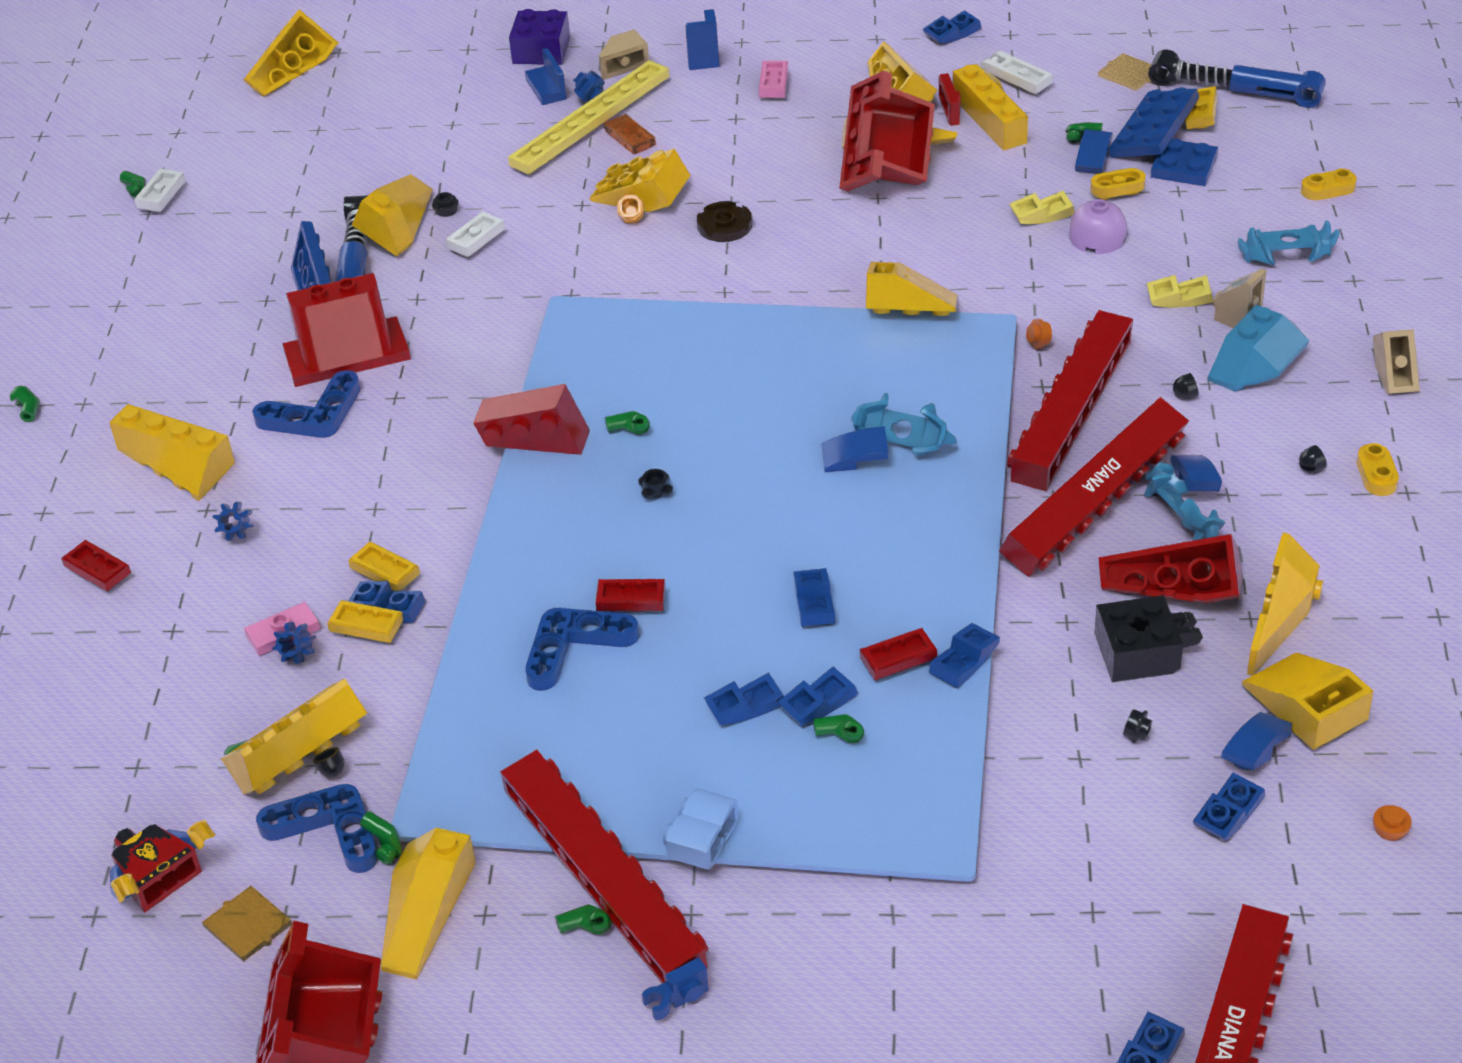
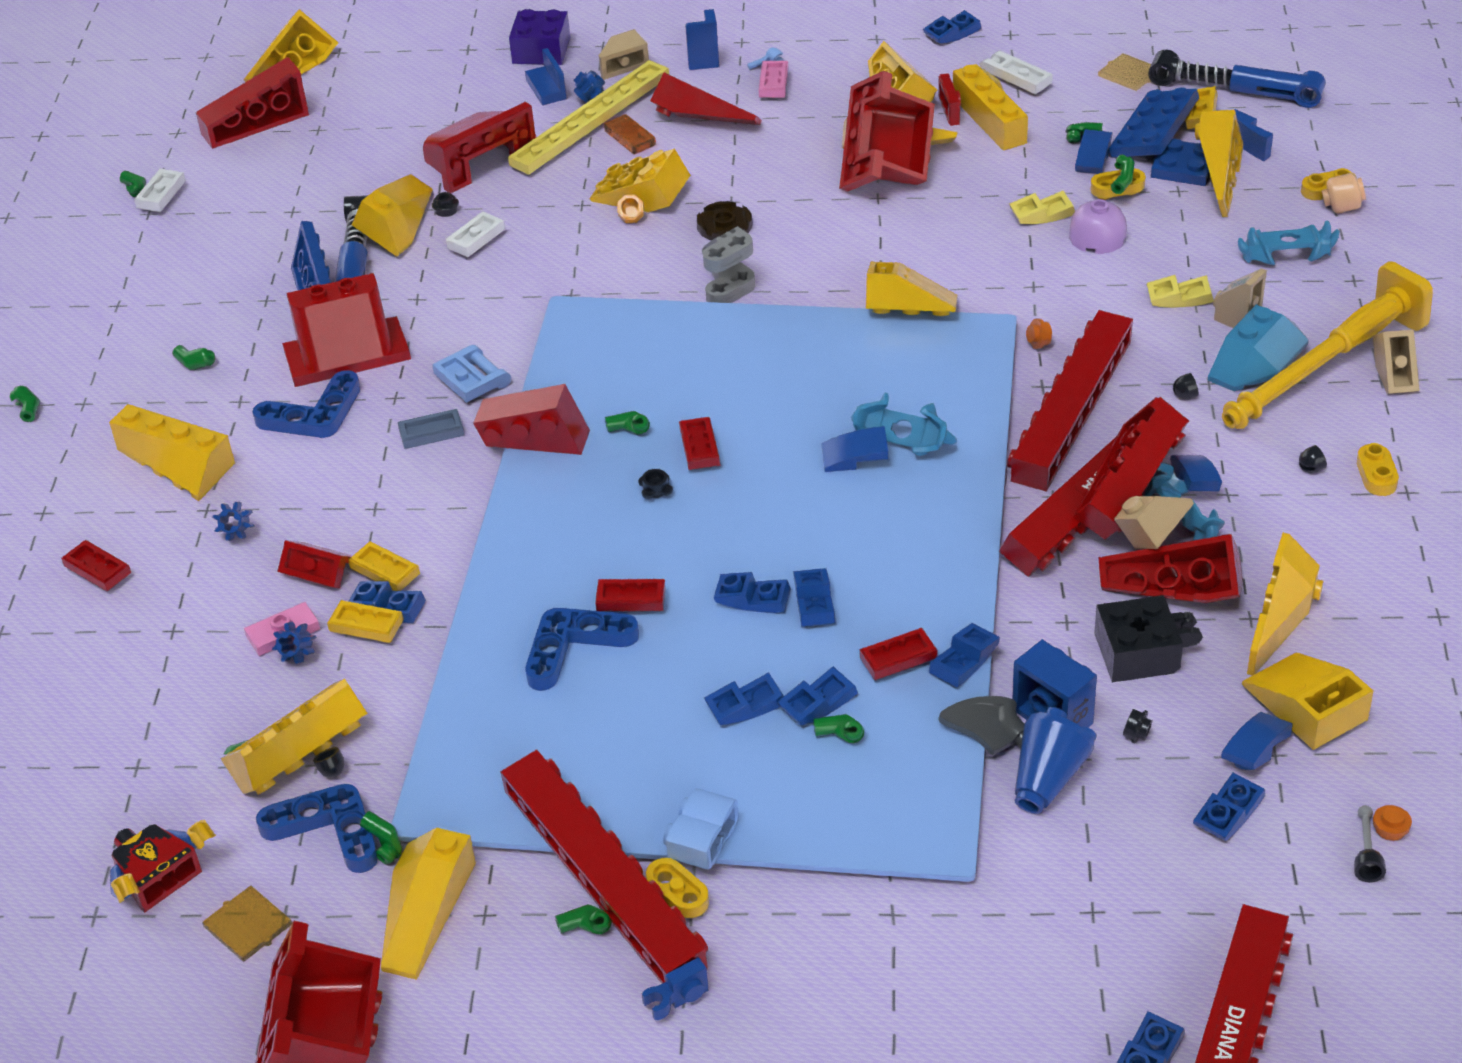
(195, 358): none -> green arm
(255, 106): none -> red wedge
(313, 563): none -> red panel
(430, 428): none -> sand blue tile
(455, 145): none -> red windscreen
(465, 379): none -> light blue plate
(682, 886): none -> yellow plate
(691, 102): none -> red wedge
(699, 443): none -> red plate
(723, 260): none -> light grey piece
(745, 593): none -> blue slope
(772, 54): none -> light blue hand
(987, 720): none -> dark grey arm
(1049, 757): none -> blue cone
(1052, 679): none -> blue brick
(1126, 165): none -> green arm
(1129, 465): none -> red wedge
(1151, 519): none -> tan slope
(1222, 151): none -> yellow wedge
(1255, 139): none -> blue slope
(1344, 193): none -> light nougat head
(1369, 863): none -> black hinge
(1399, 297): none -> yellow piece

